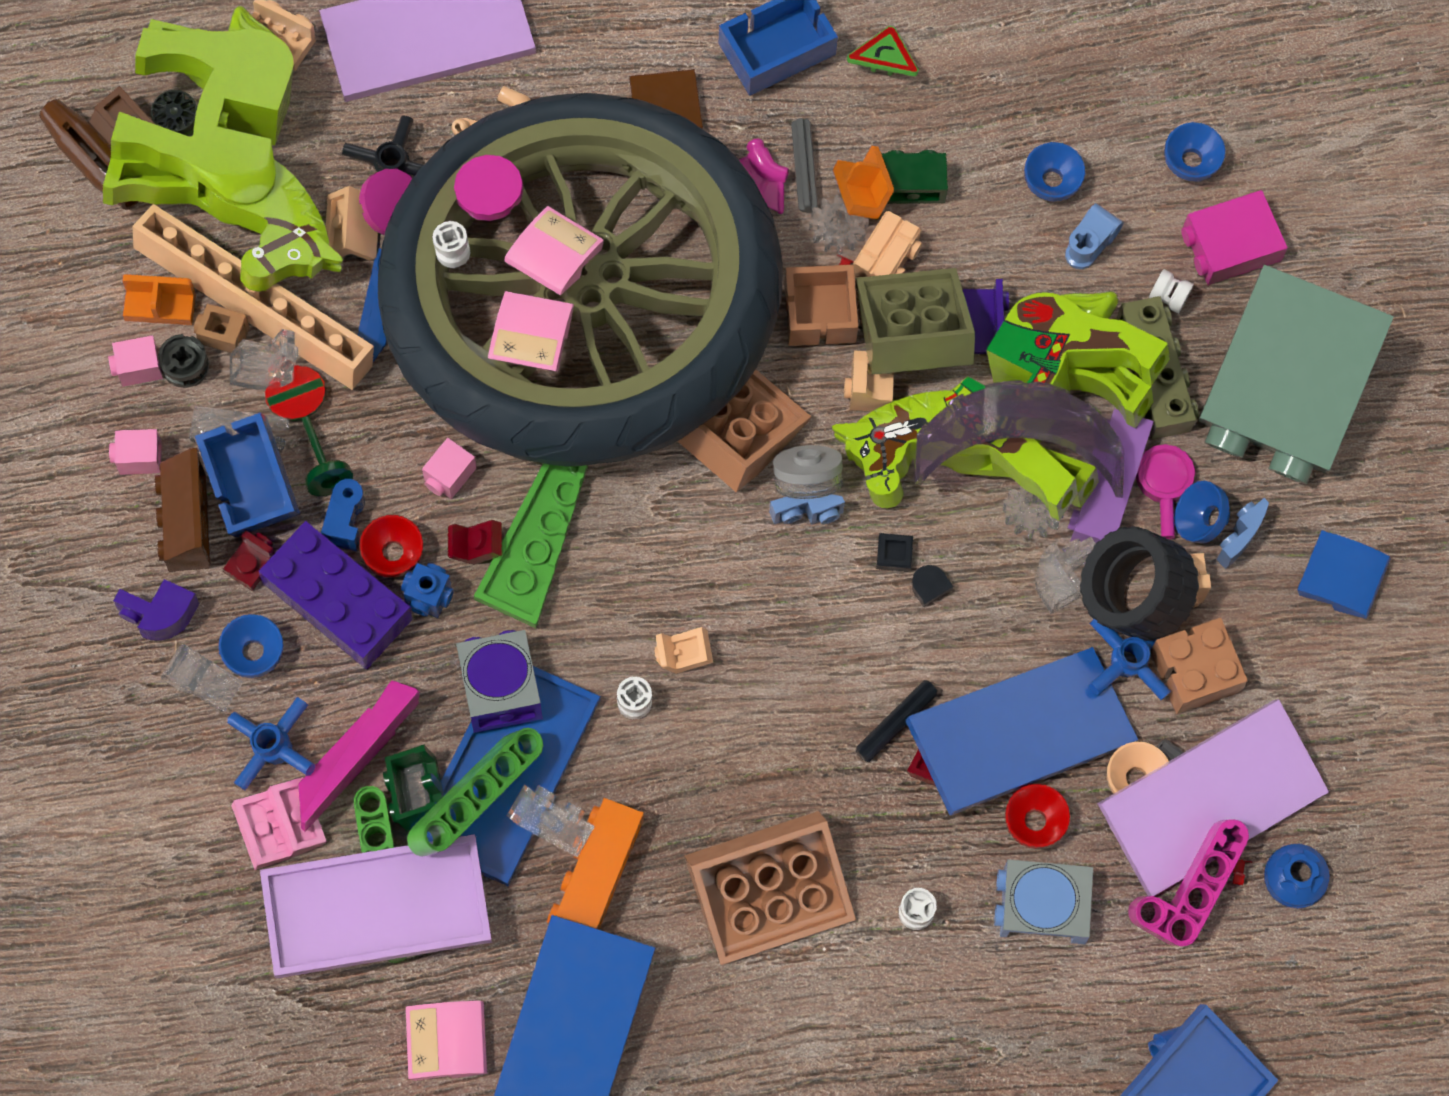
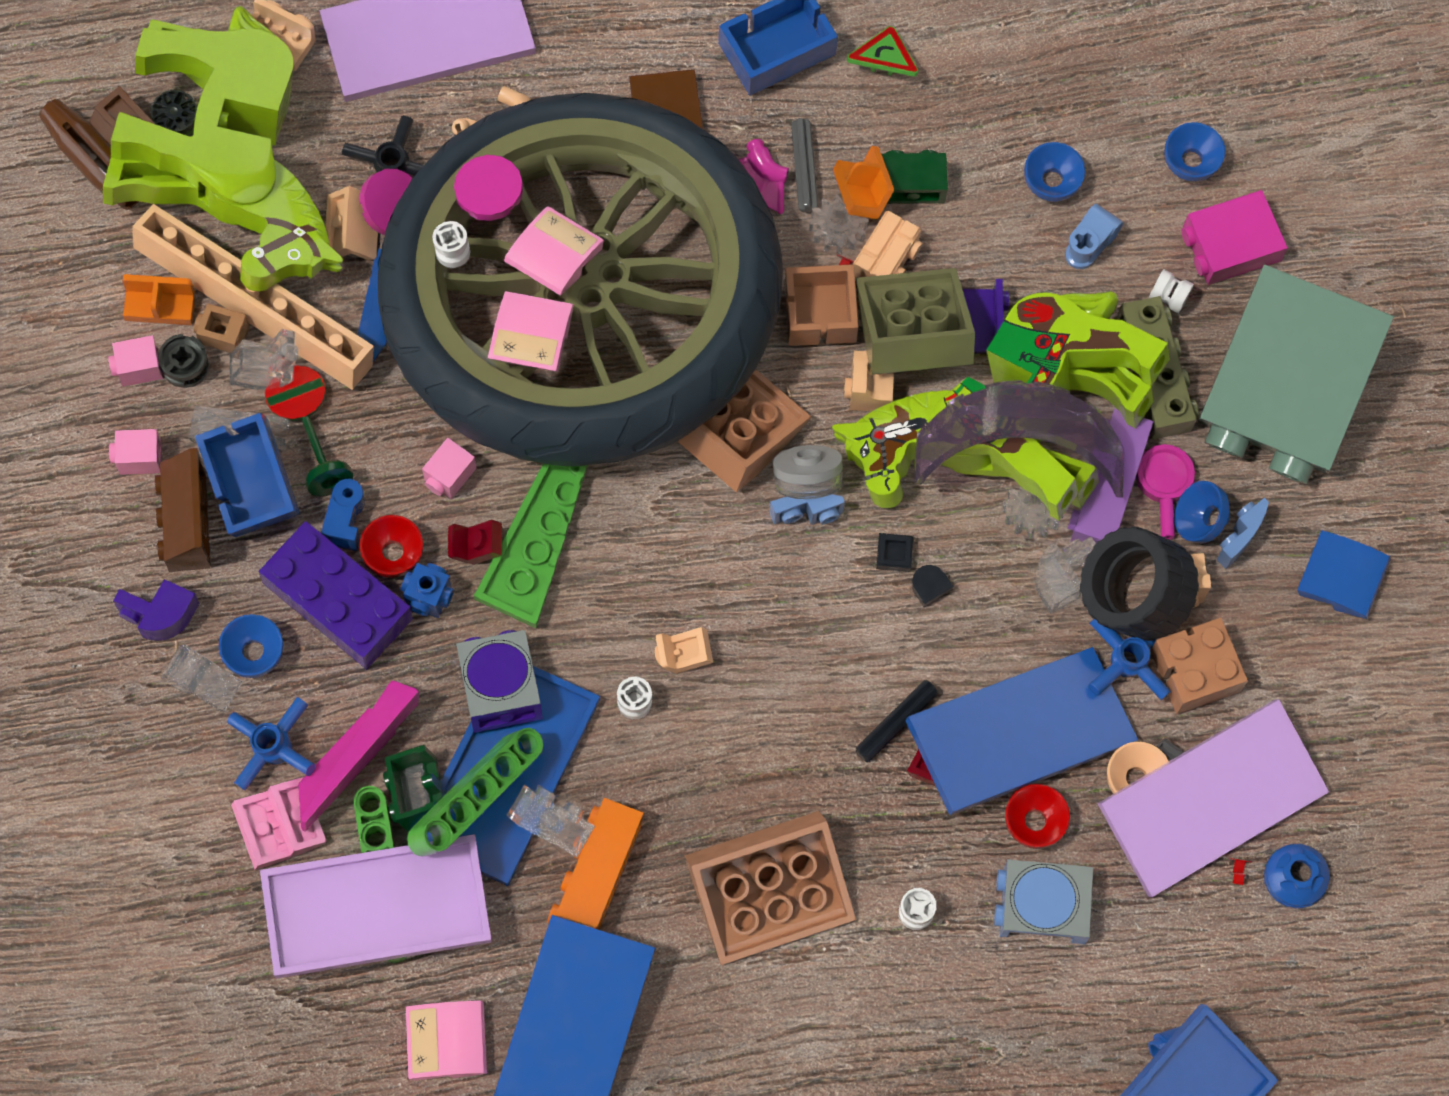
(249, 559): dark red bracket -> none
(1197, 878): dark pink beam -> none

